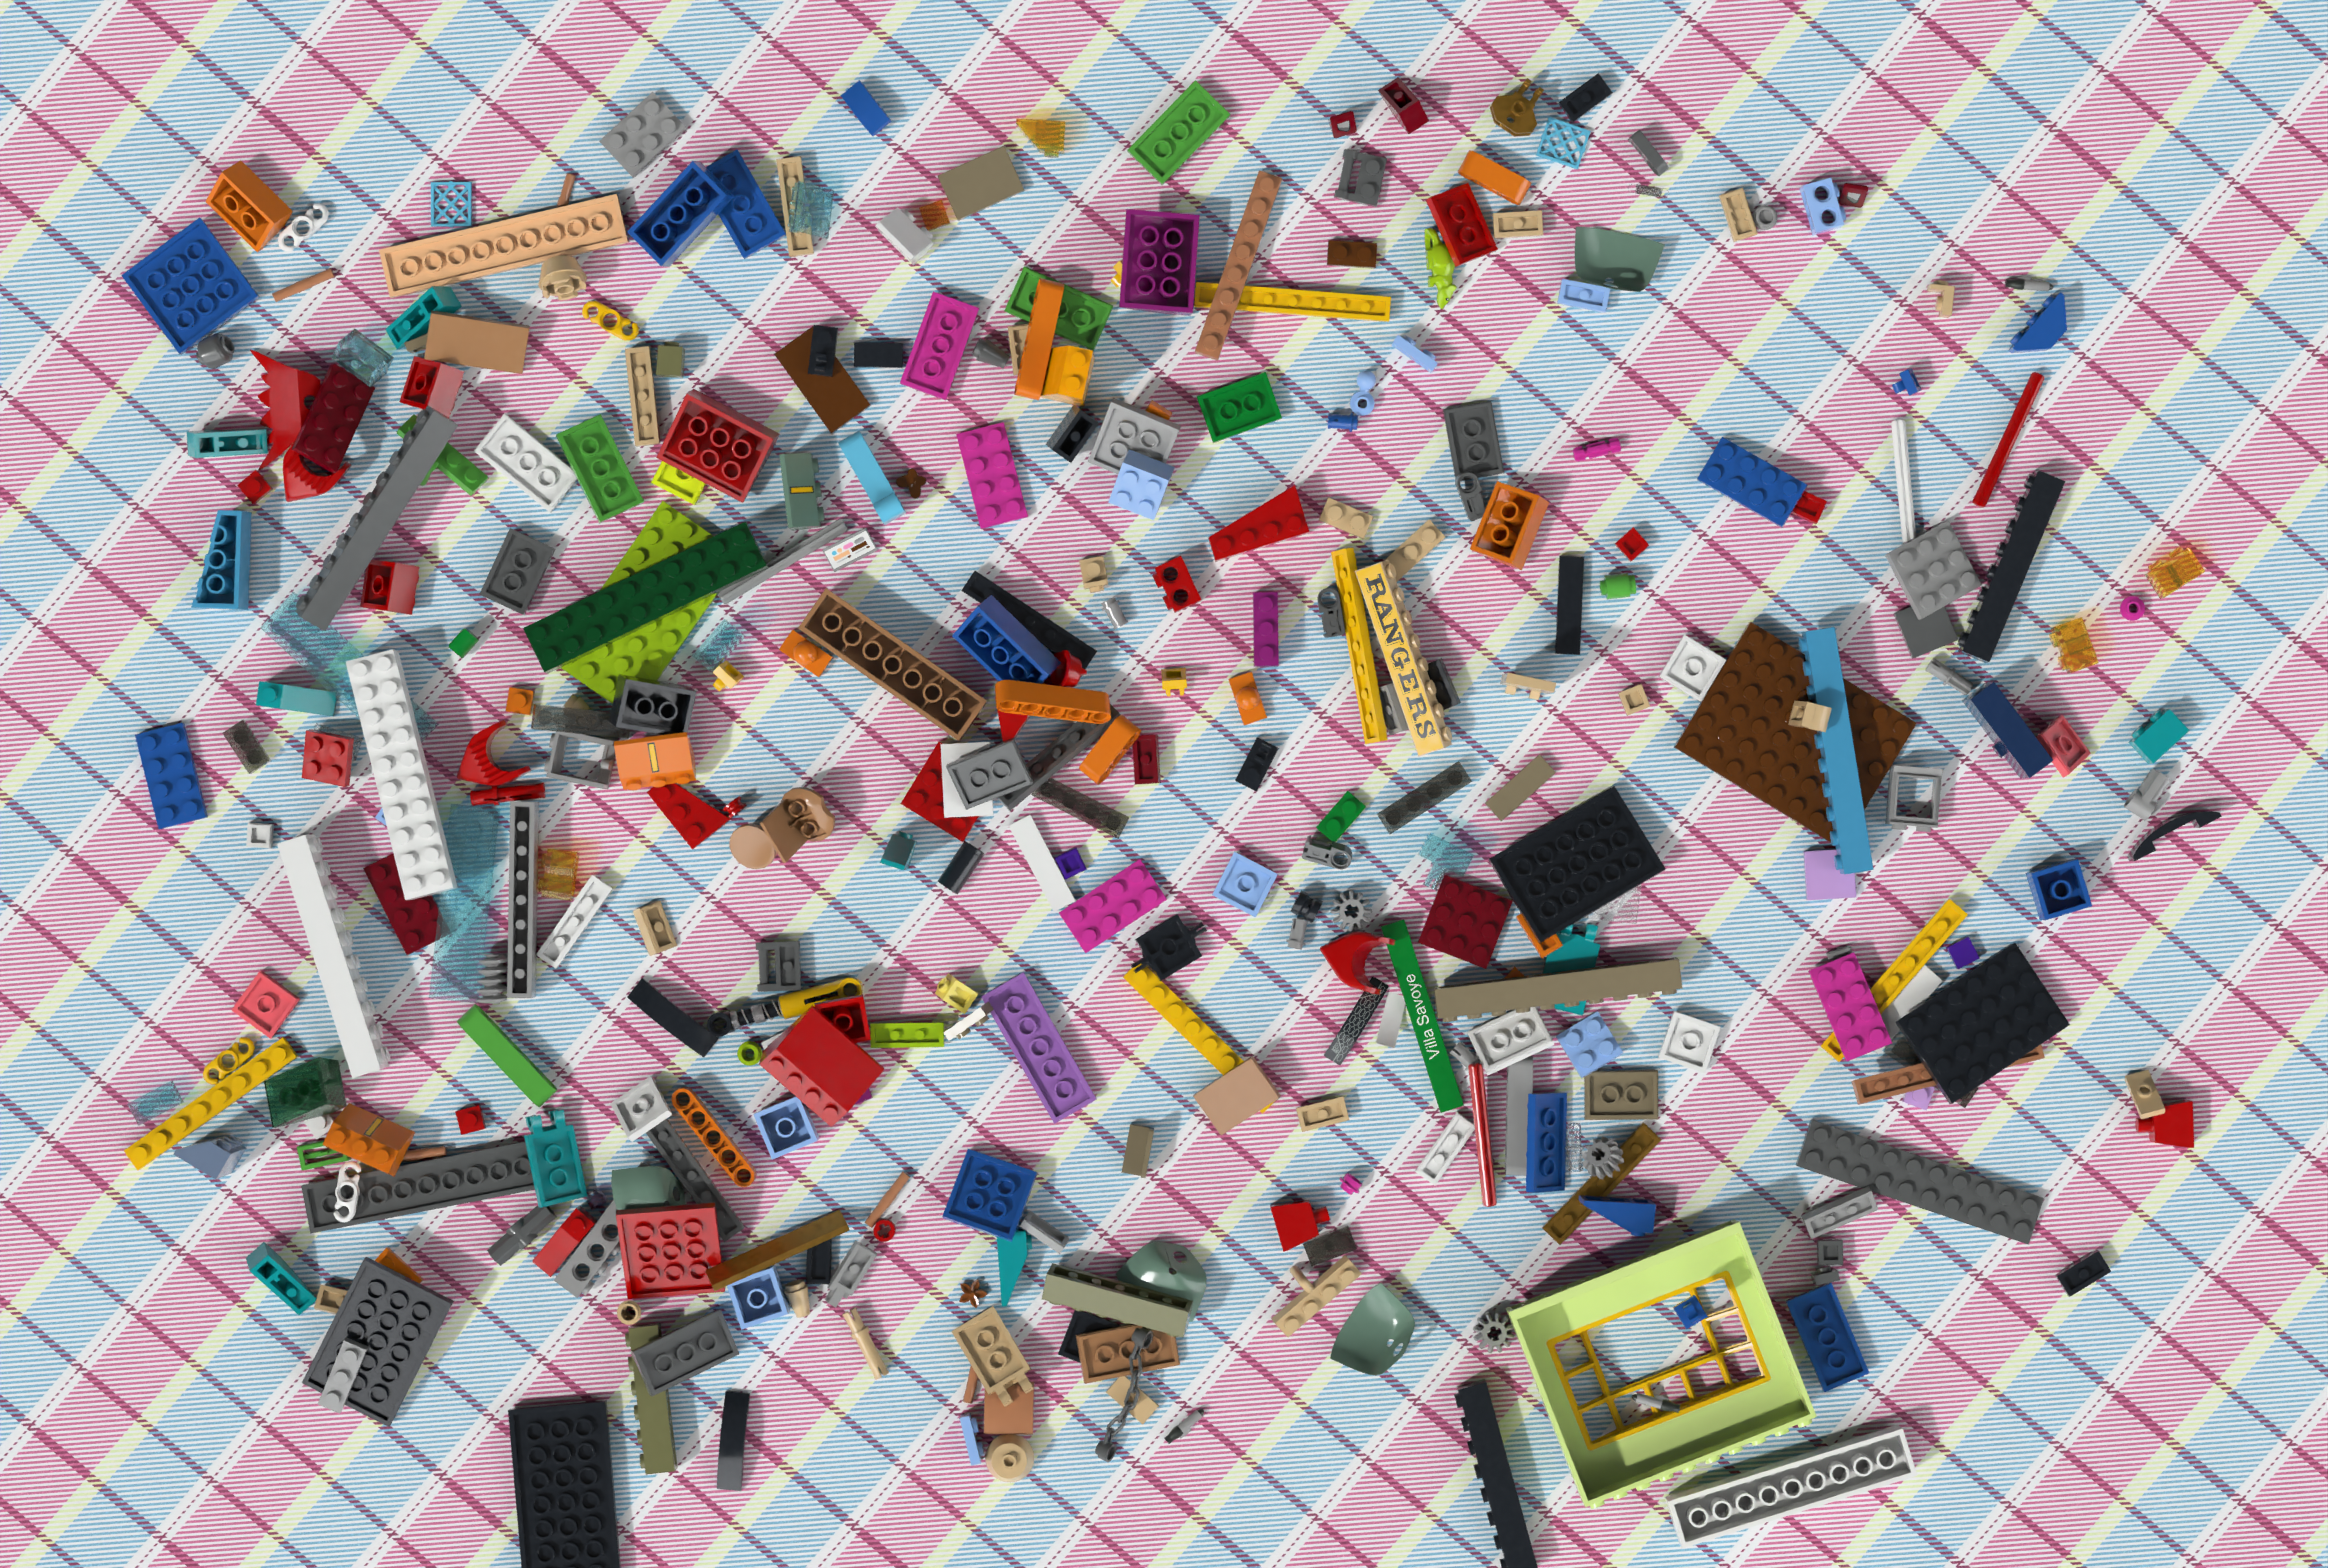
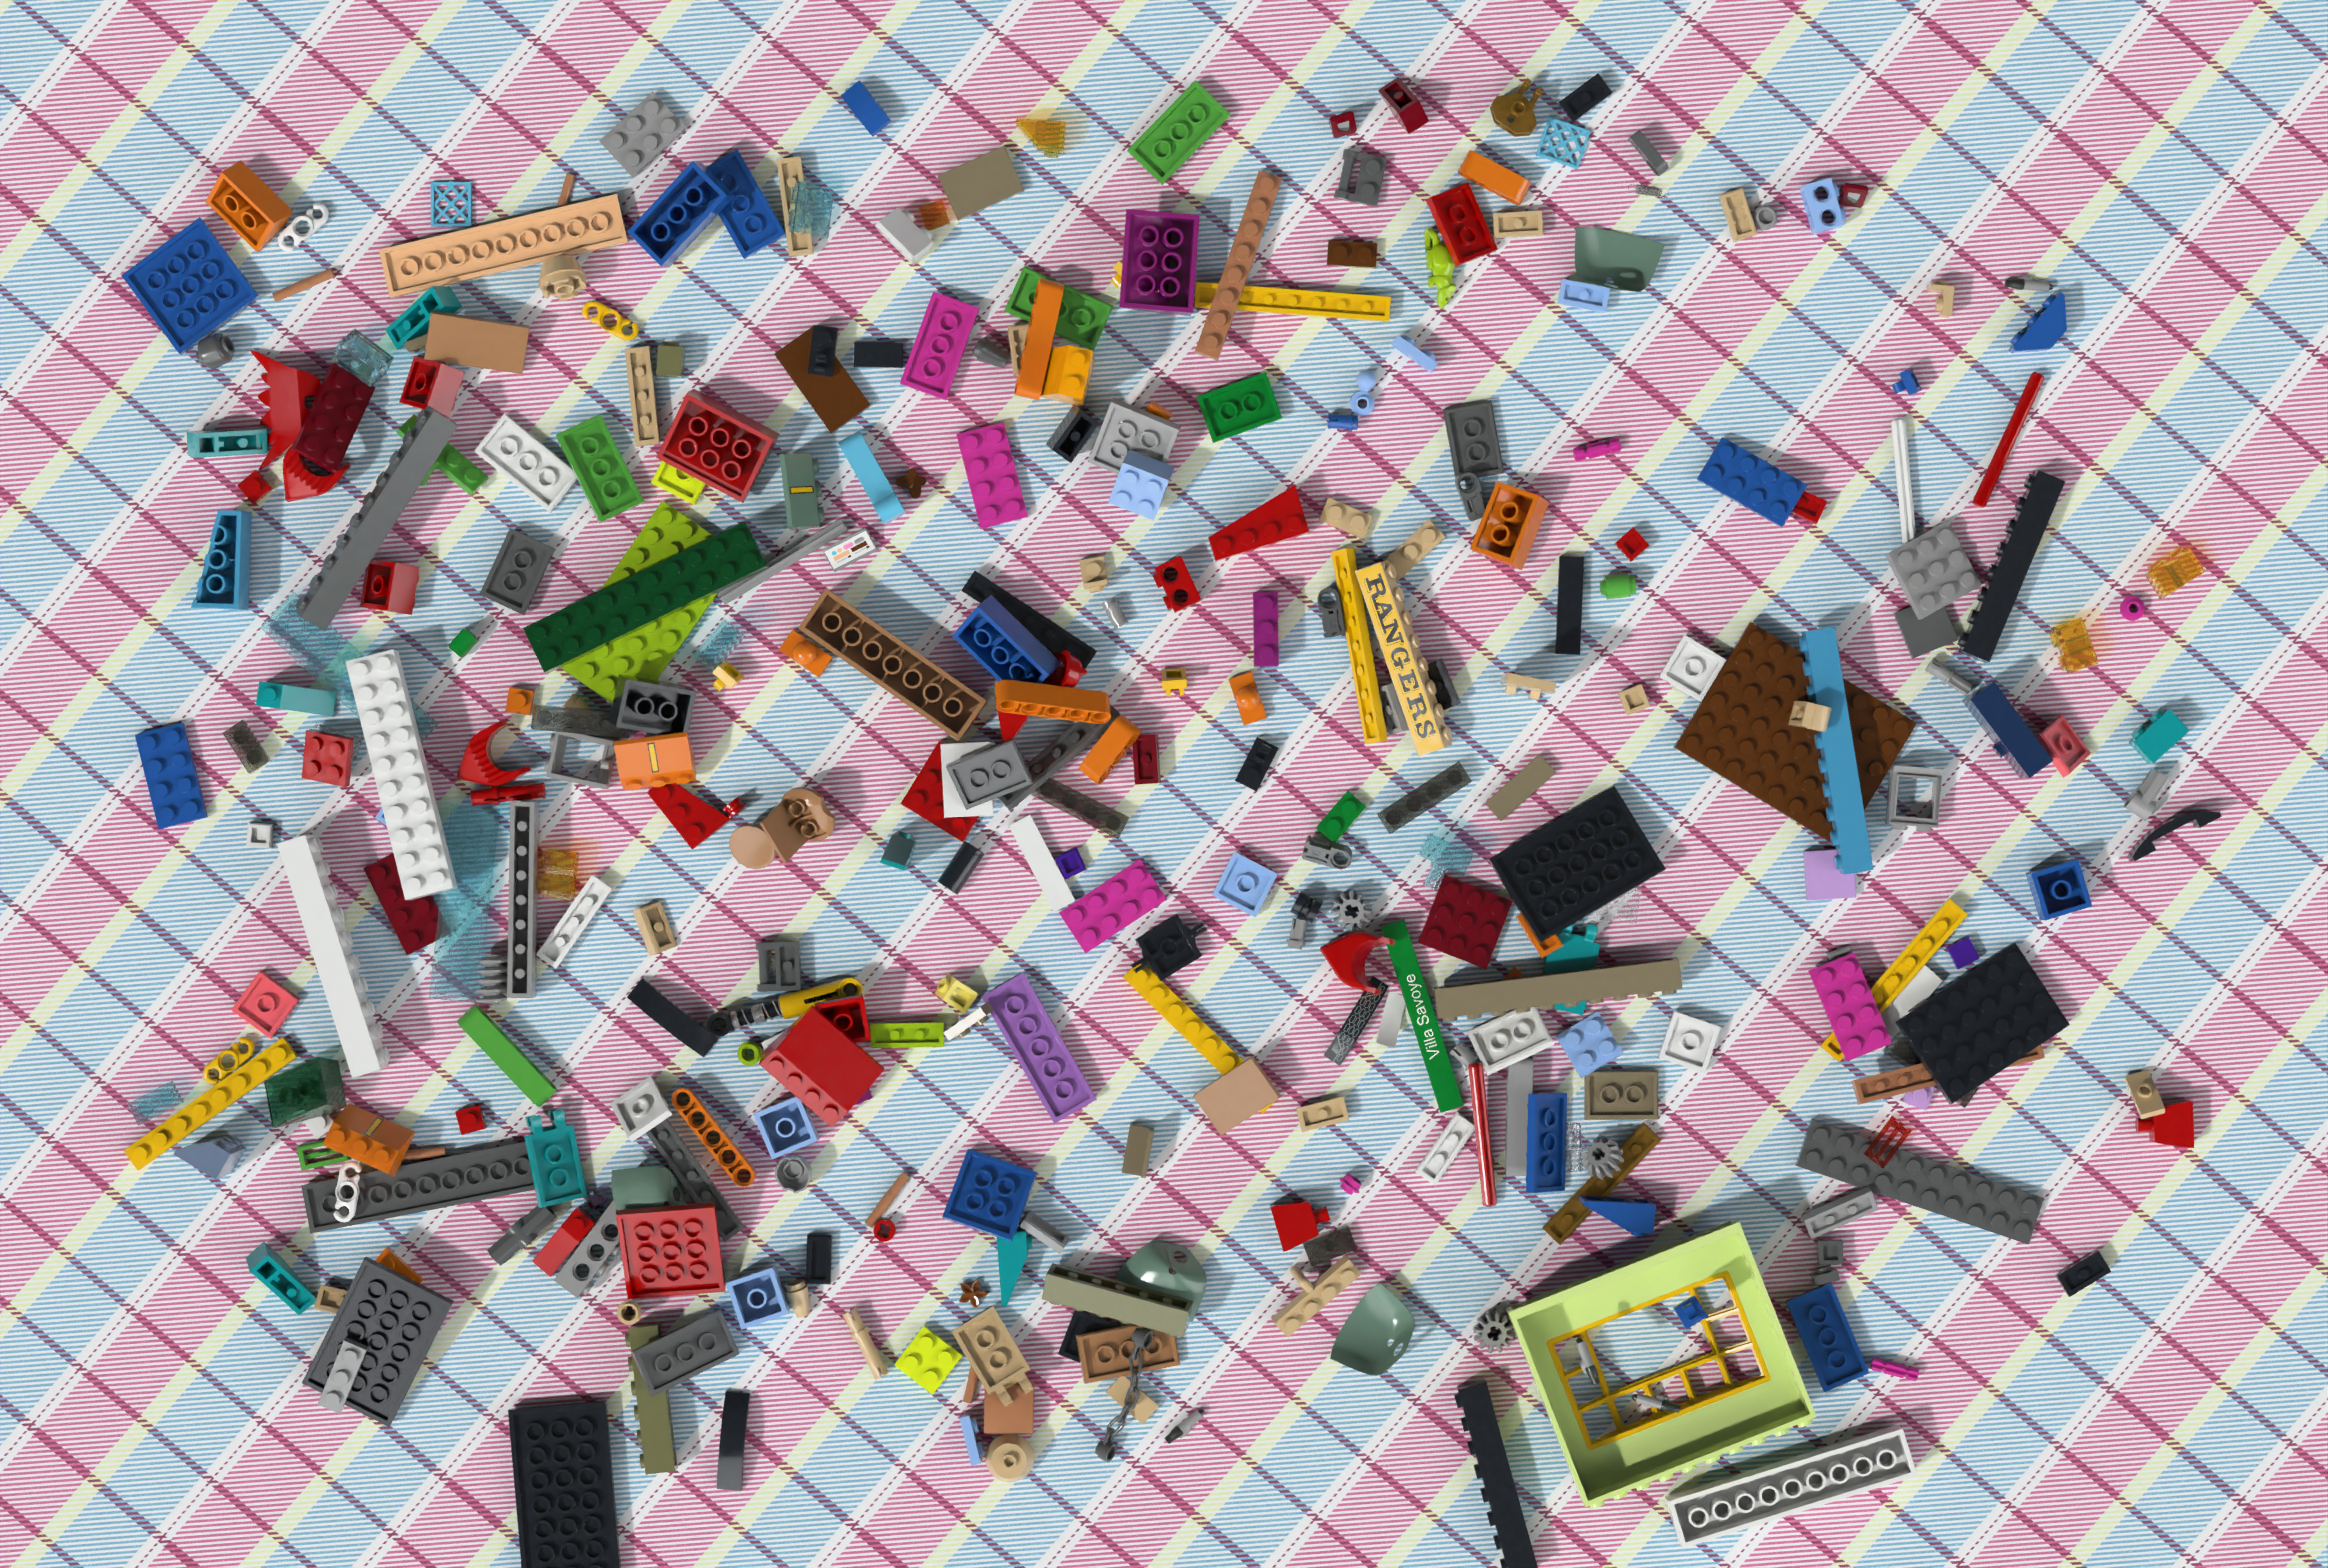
(777, 1250): pearl gold tile -> none
(793, 1173): none -> light grey hair
(850, 1273): light grey hinge -> none
(928, 1359): none -> neon yellow plate
(1587, 1363): none -> piece
(1894, 1369): none -> dark pink axle
(1898, 1128): none -> clear red tile

